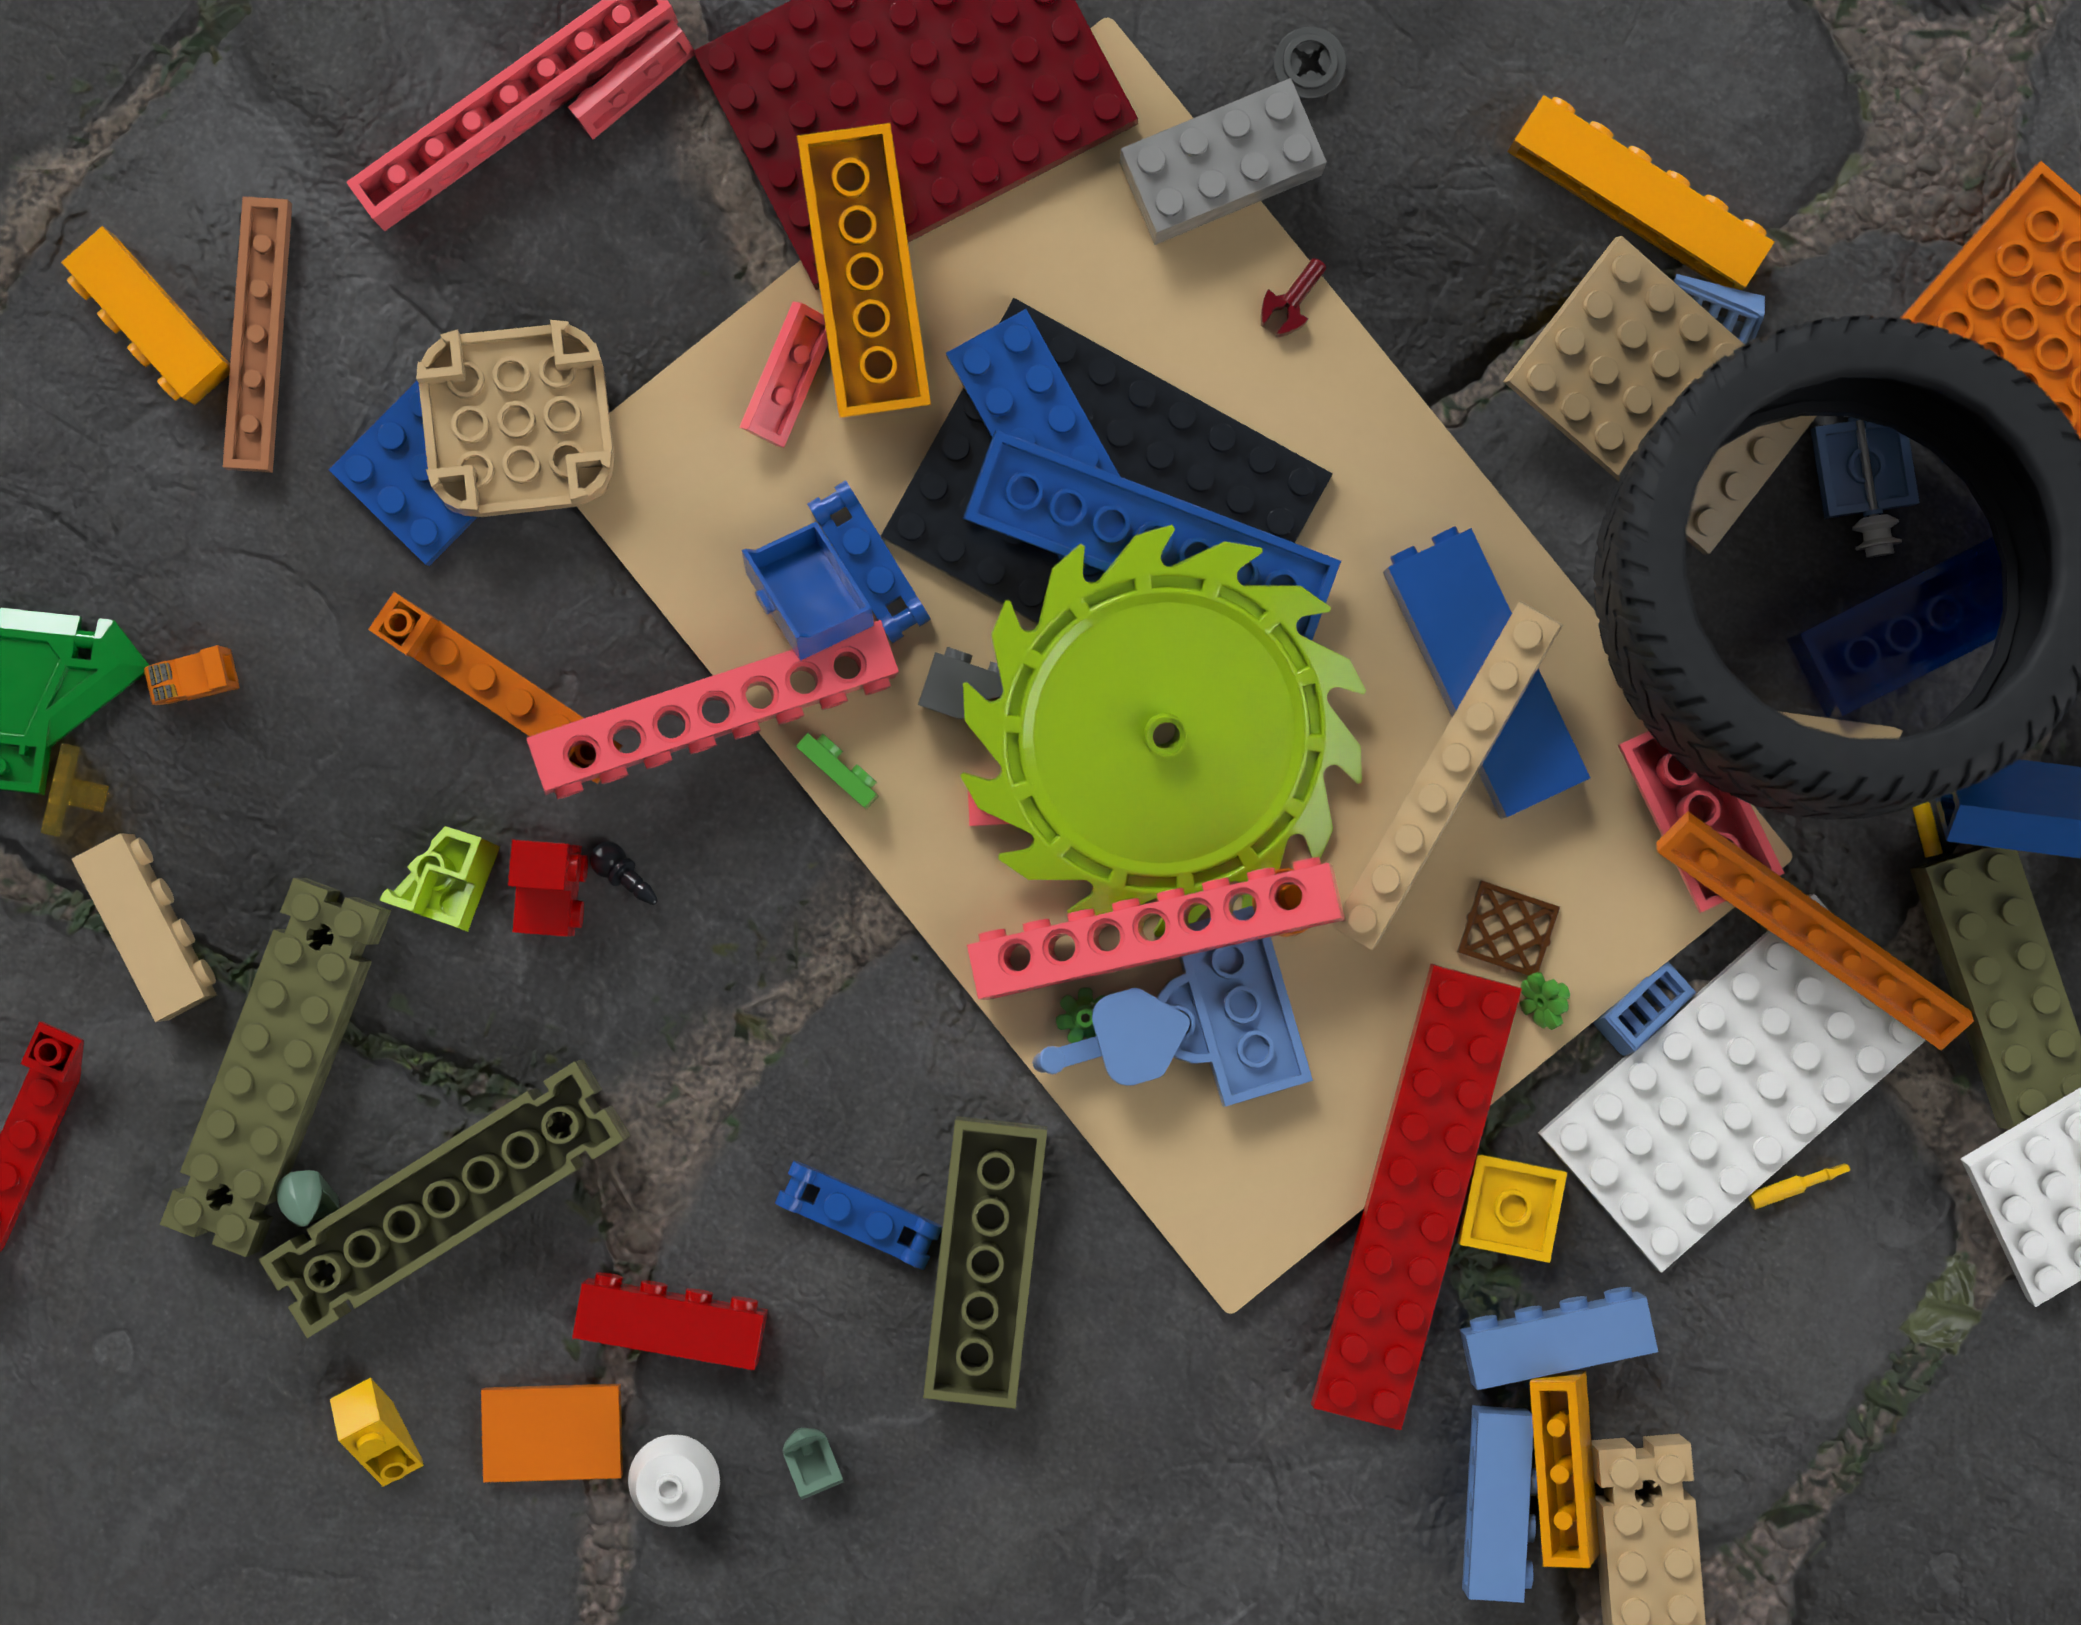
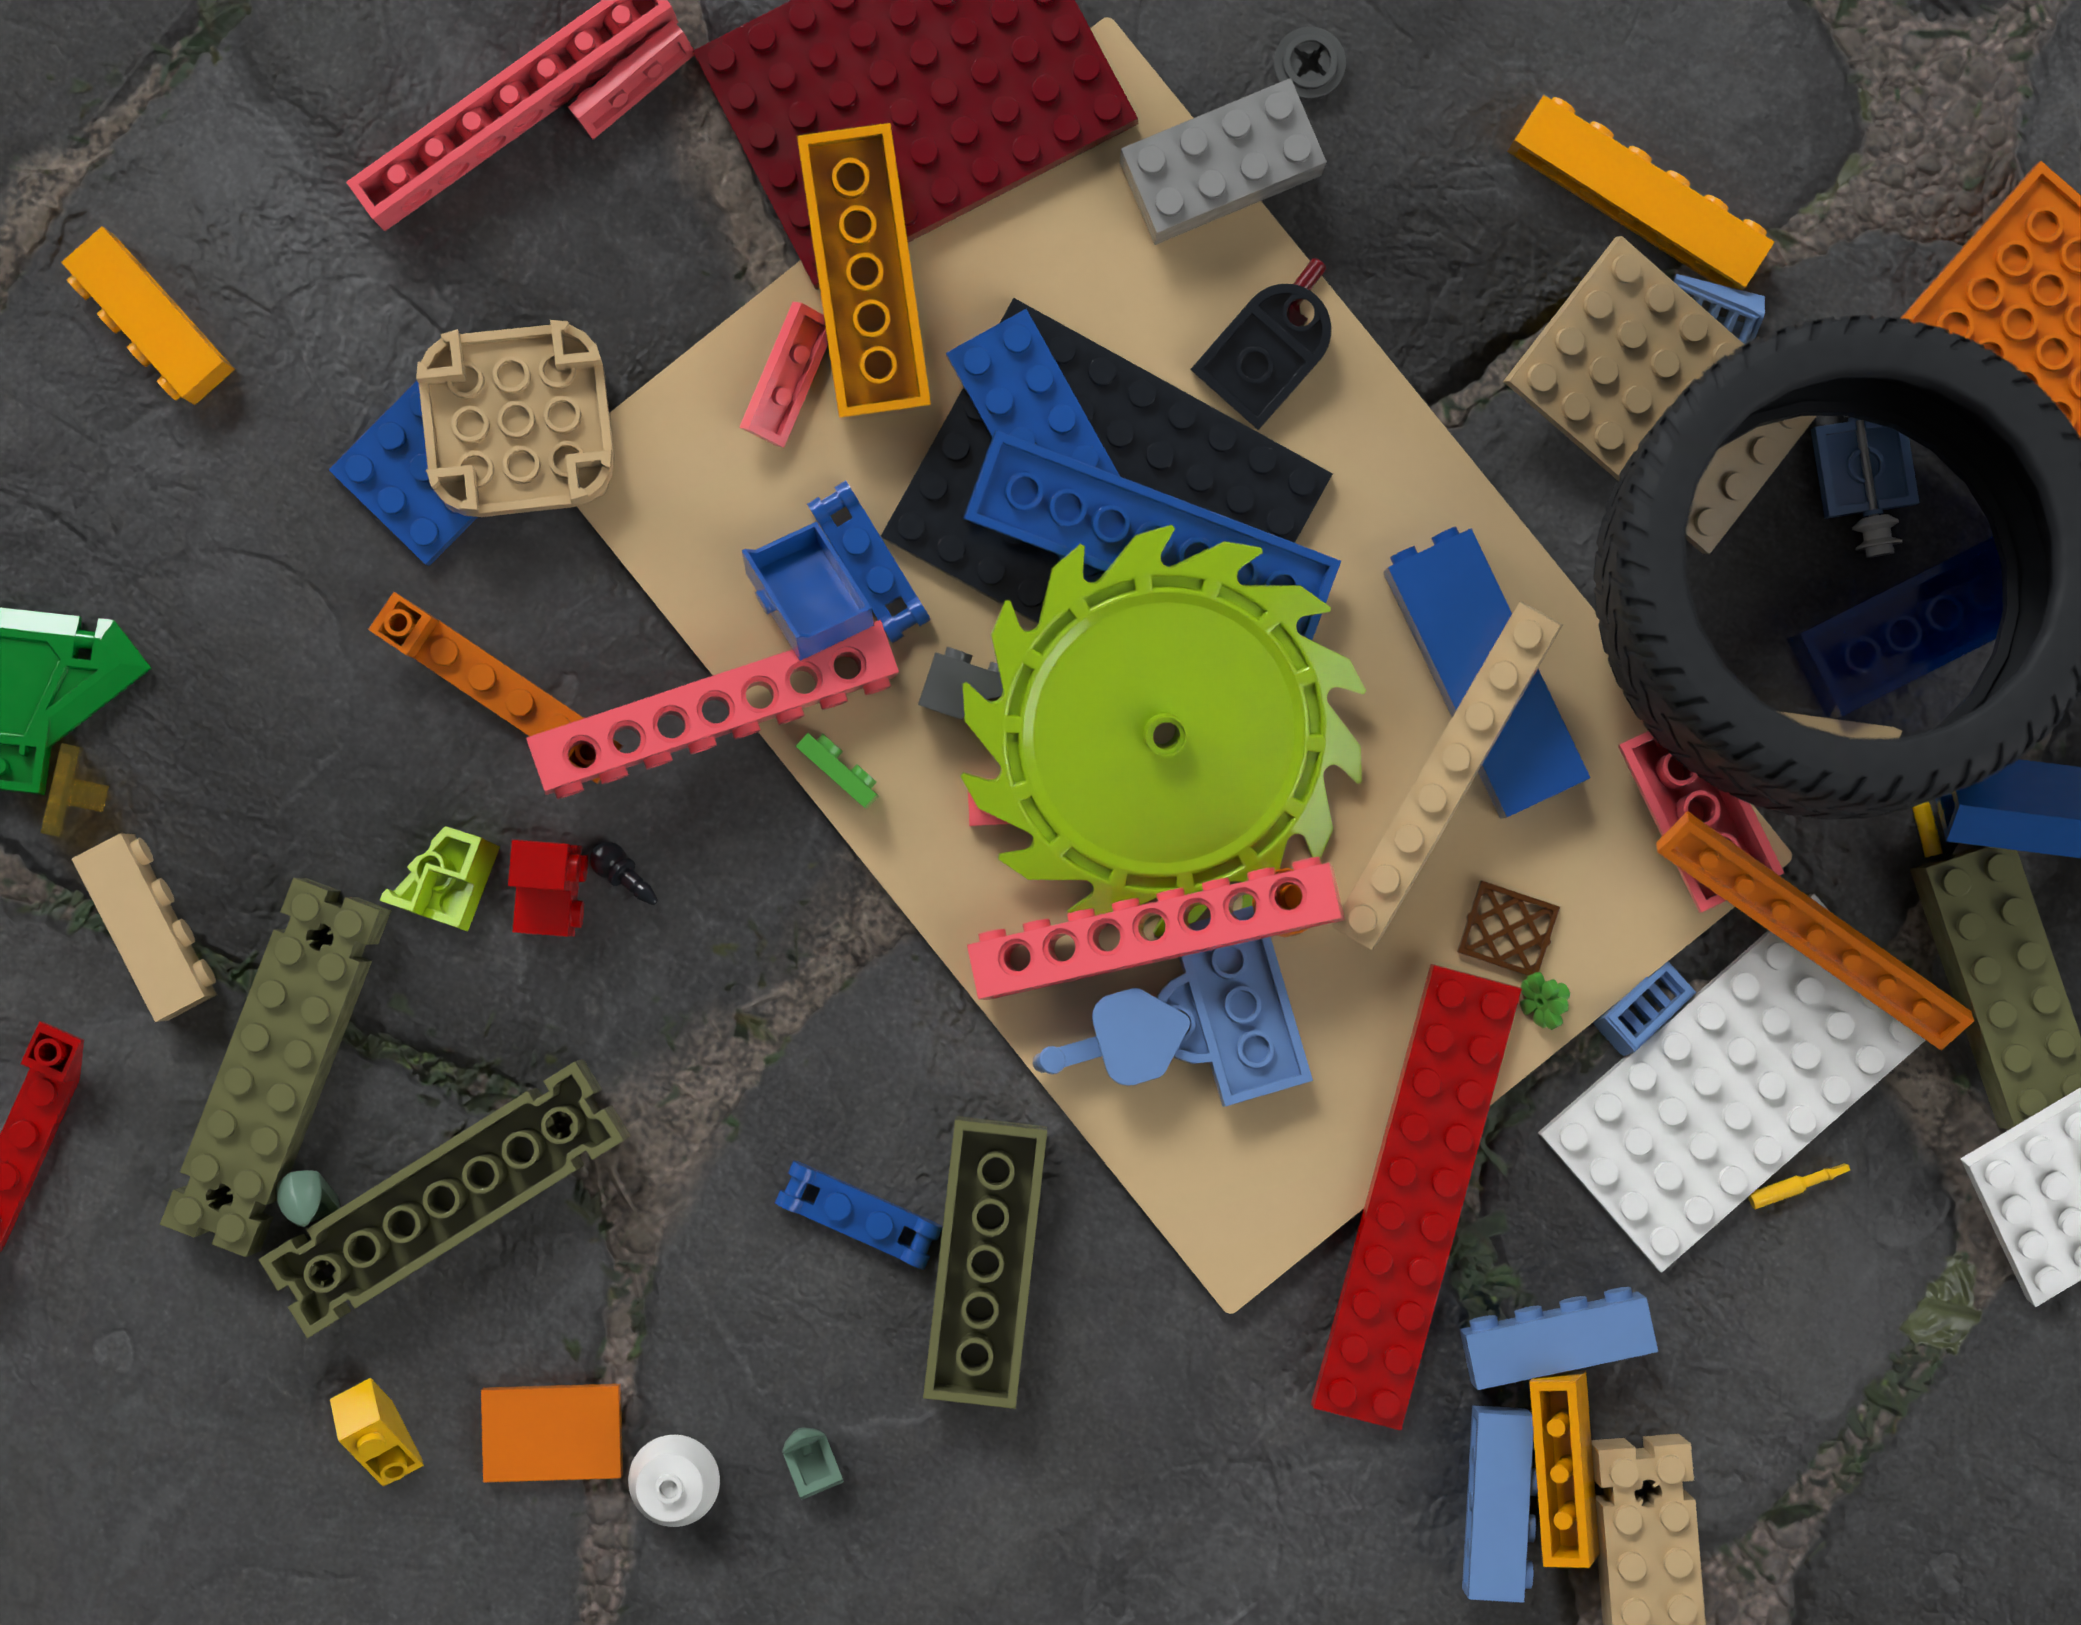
(192, 676): orange leg -> none
(257, 334): nougat plate -> none
(670, 1322): red brick -> none
(1074, 1011): bright green plant -> none
(1264, 354): none -> black tile
(1512, 1208): yellow plate -> none

